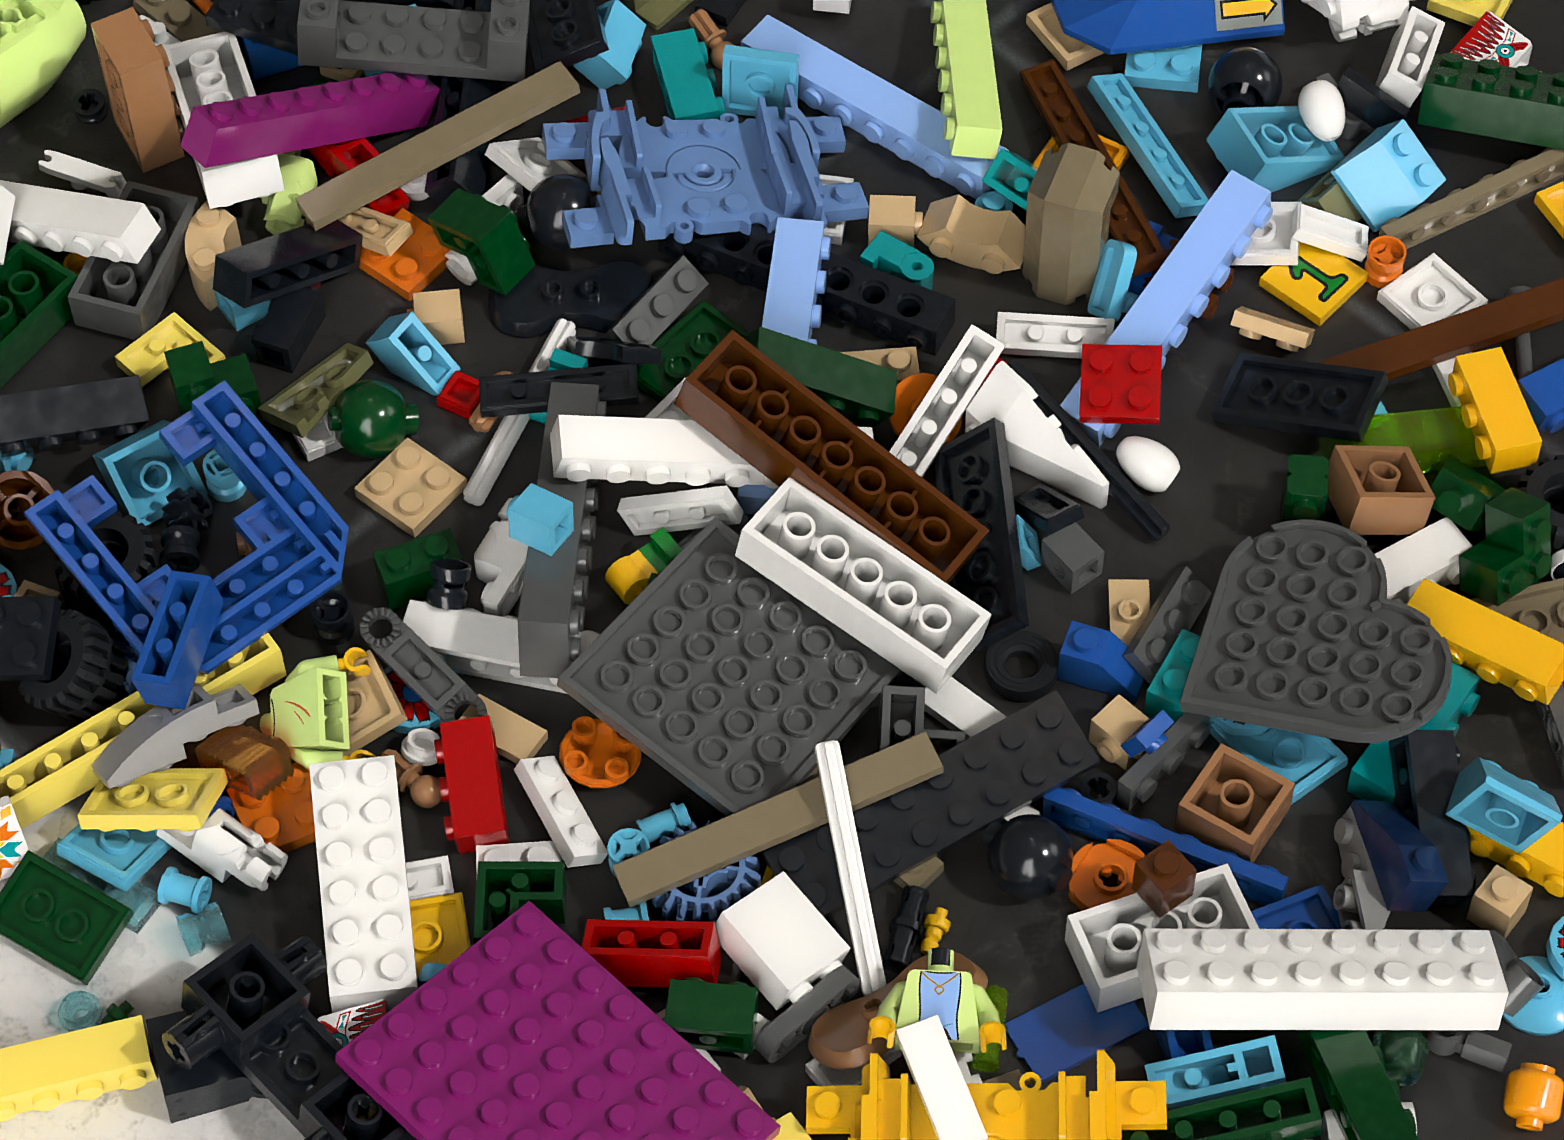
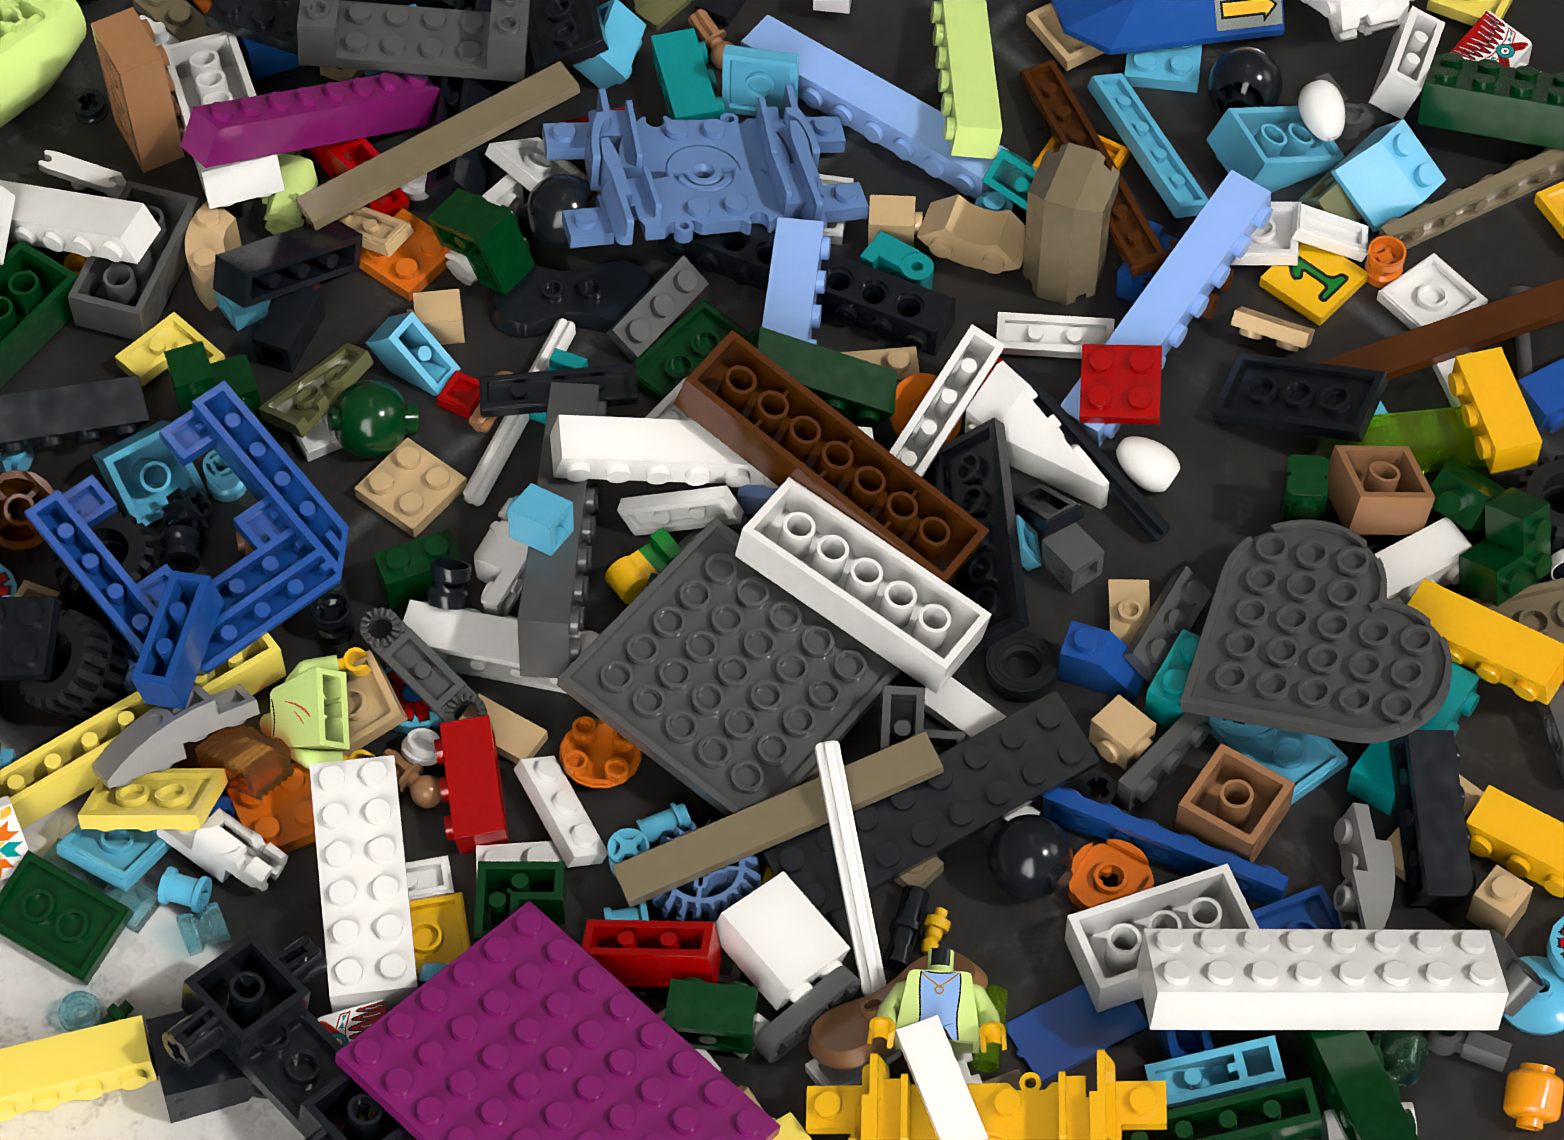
(614, 350): black tile -> none
(1112, 281): medium azure piece -> none
(1148, 735): blue plate -> none
(1164, 878): reddish brown brick -> none
(1369, 101): black tile -> none
(1400, 855): dark blue slope -> none
(1502, 805): medium azure slope -> none

